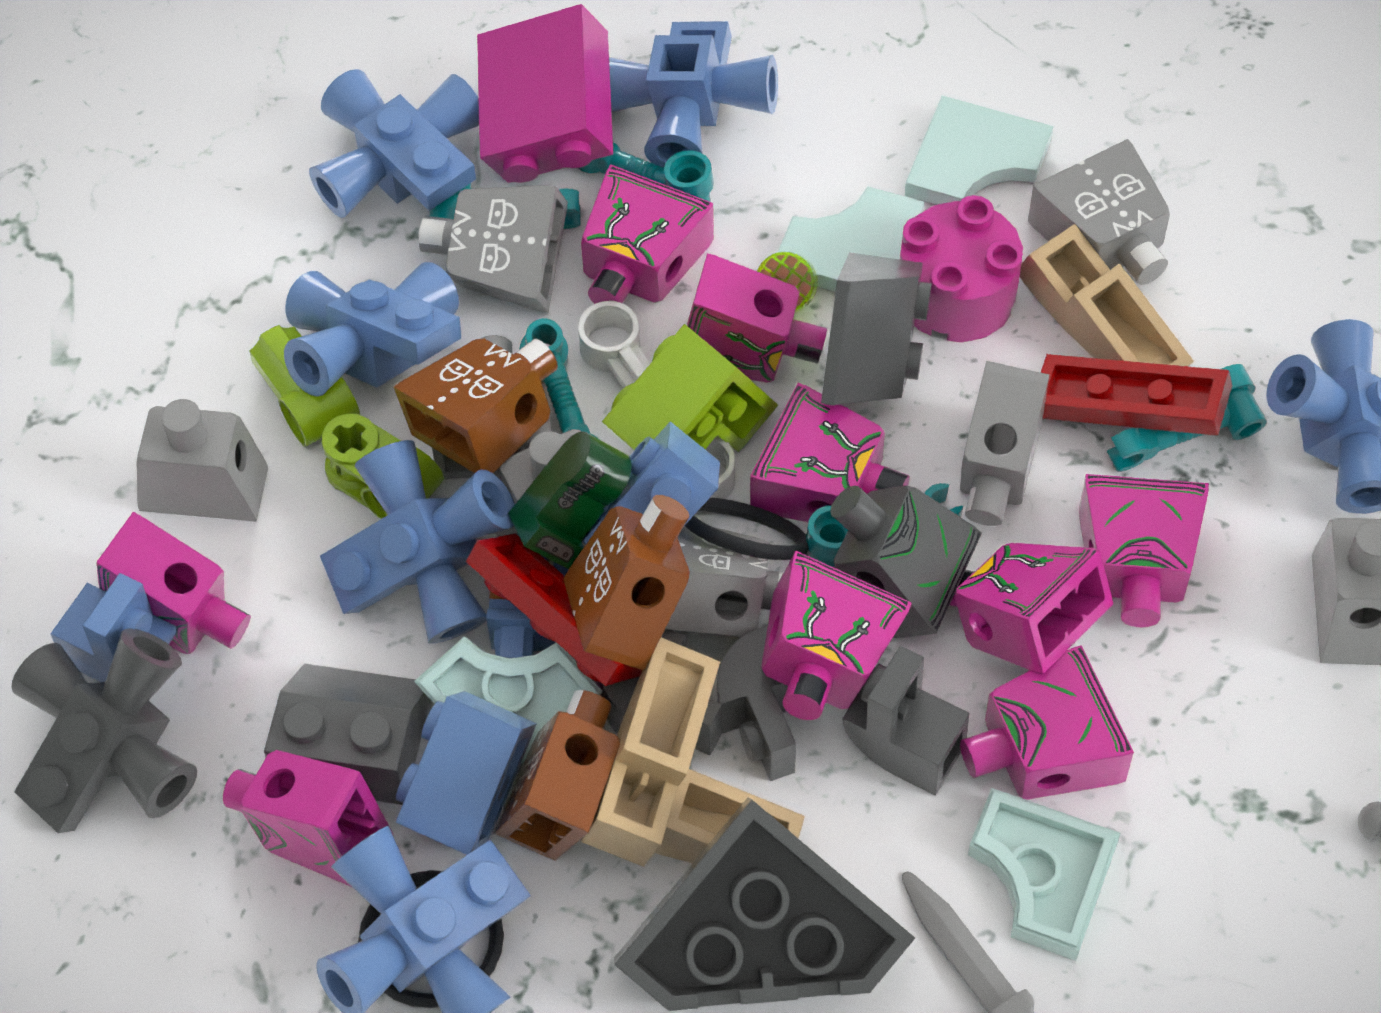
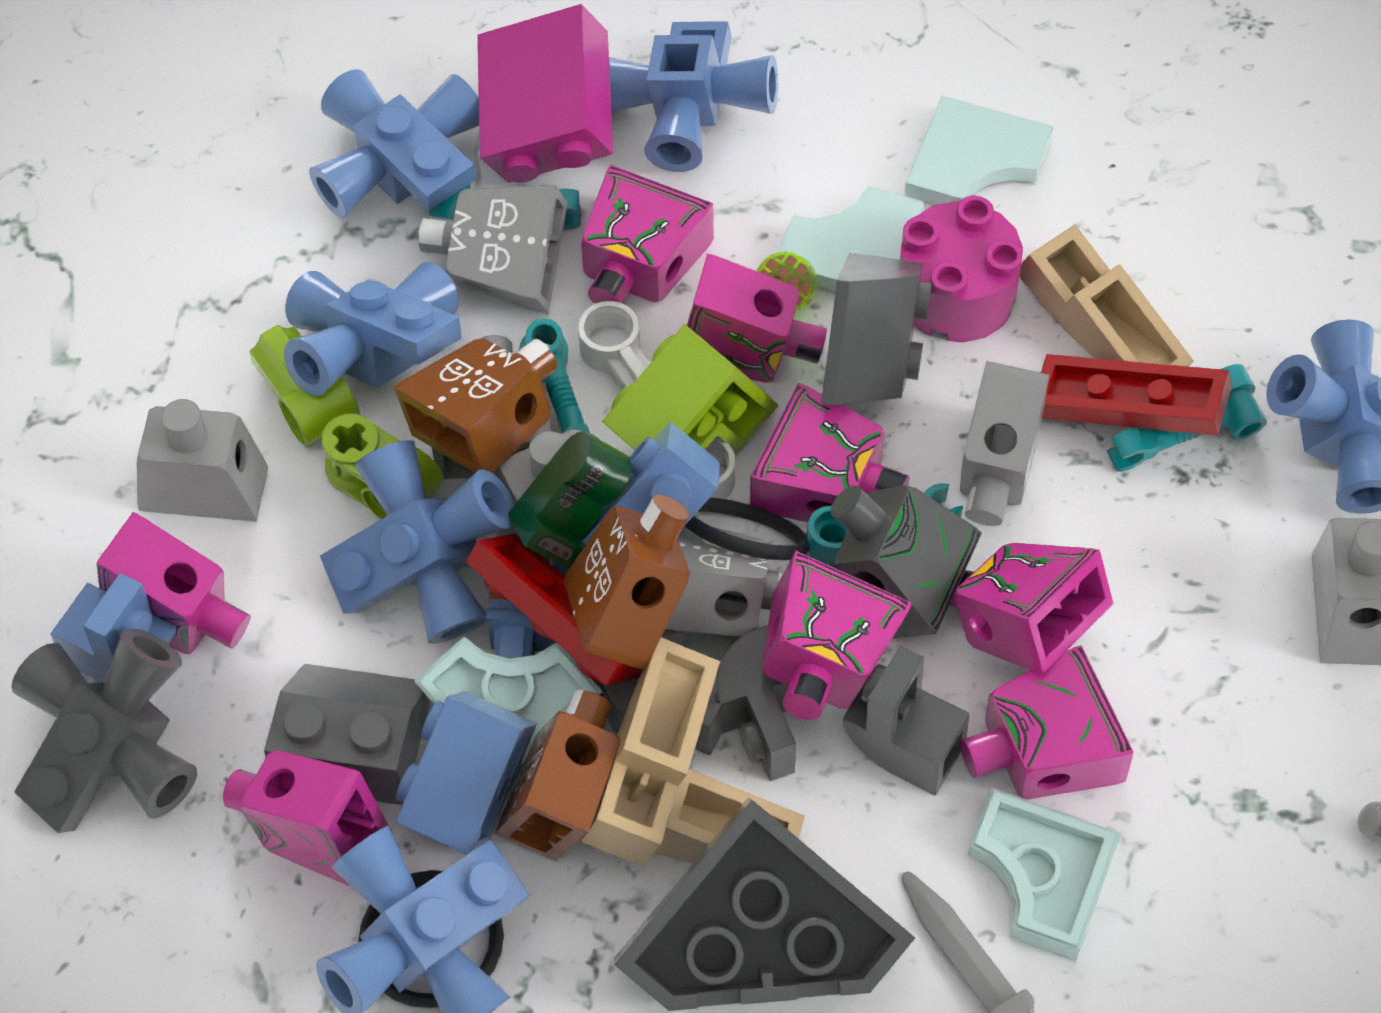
(683, 171): teal brick -> none
(1111, 205): light grey torso -> none
(1144, 538): dark pink torso -> none

